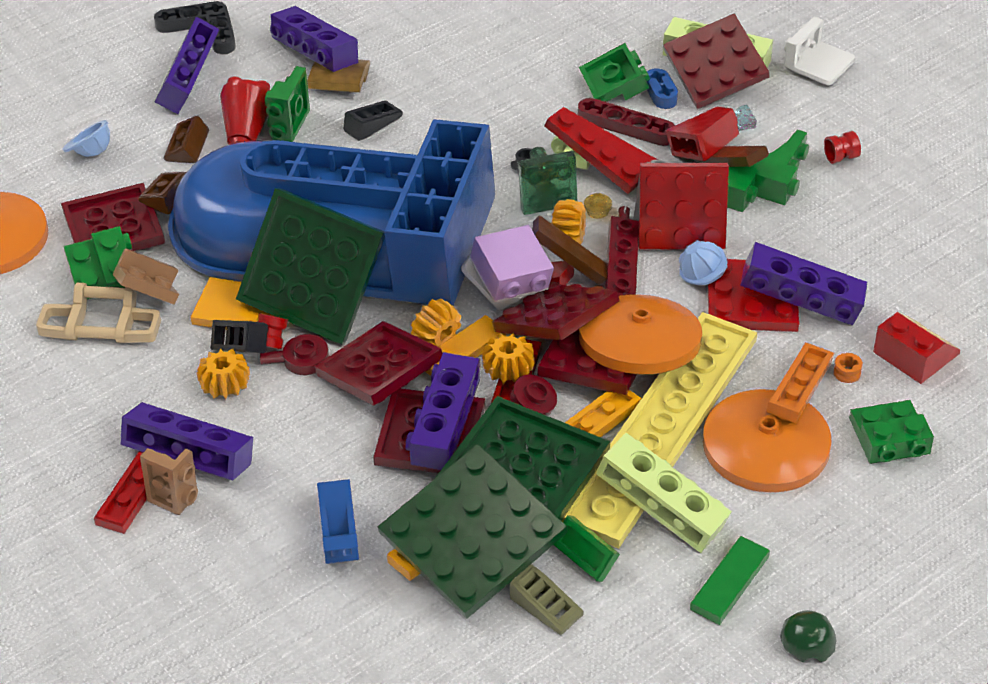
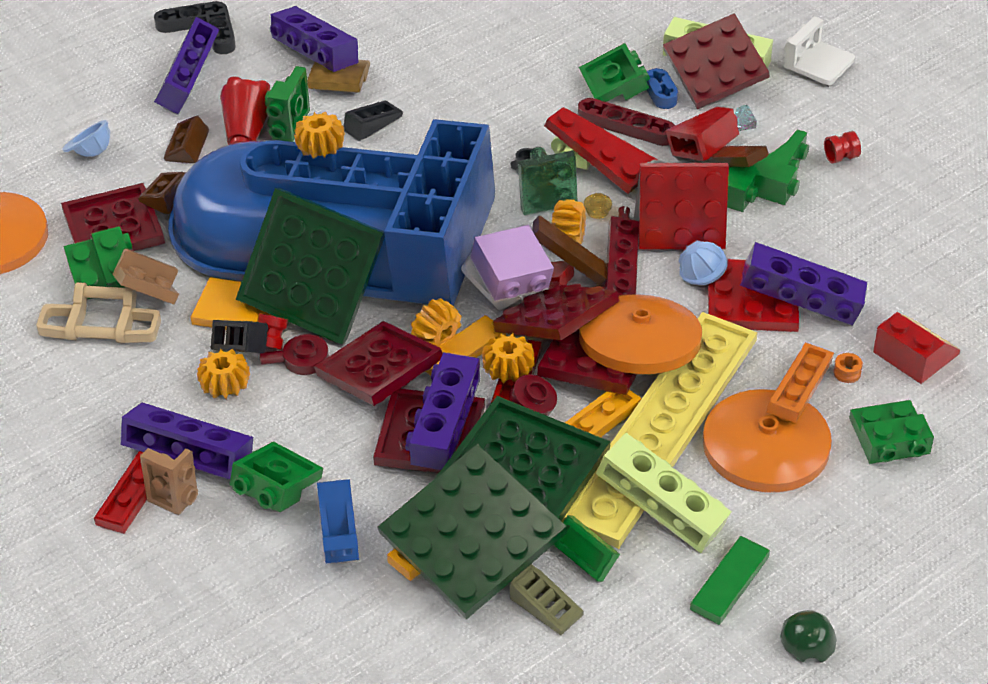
(274, 476): none -> green plate
(319, 134): none -> light orange gear

